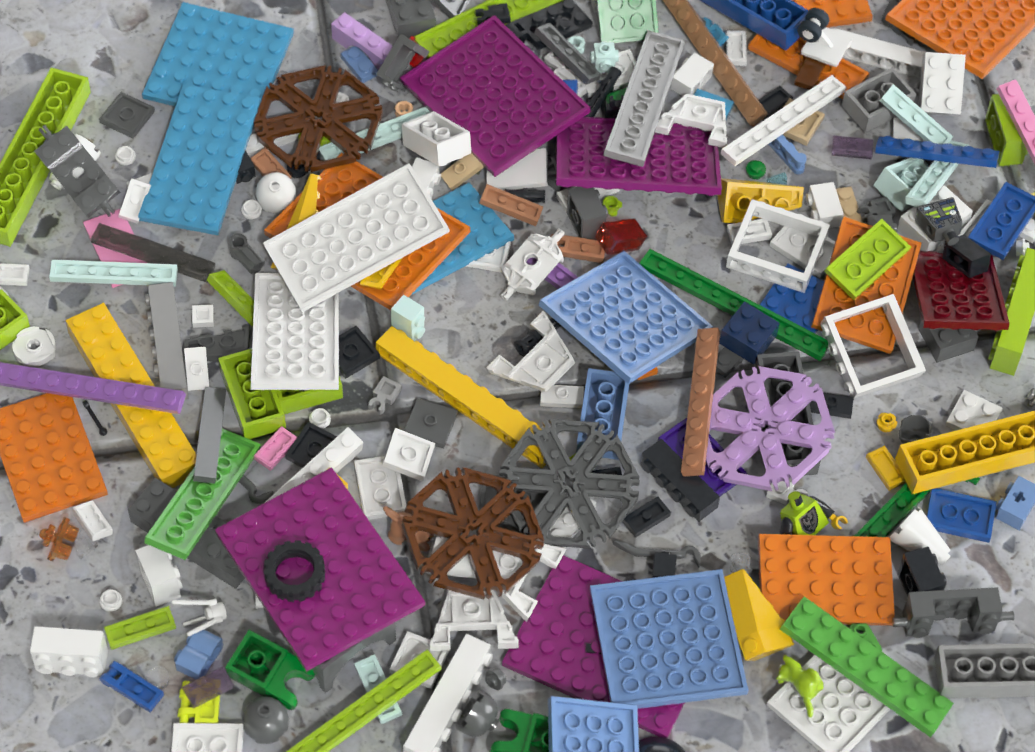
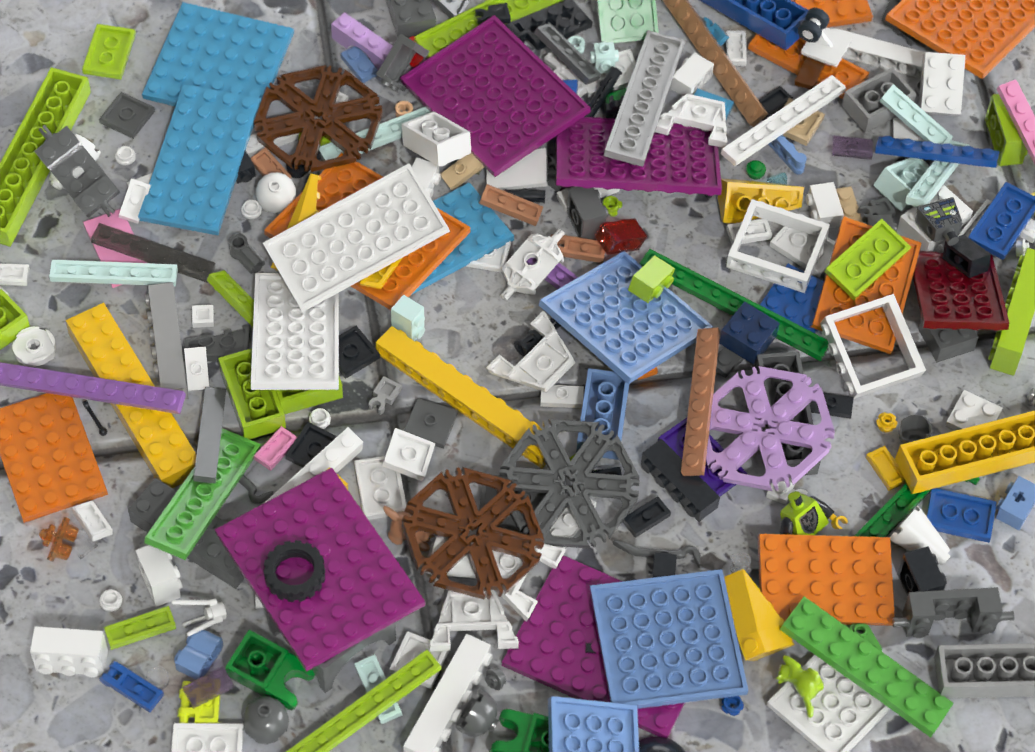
(109, 51): none -> lime plate
(651, 279): none -> lime brick
(738, 705): none -> blue plate

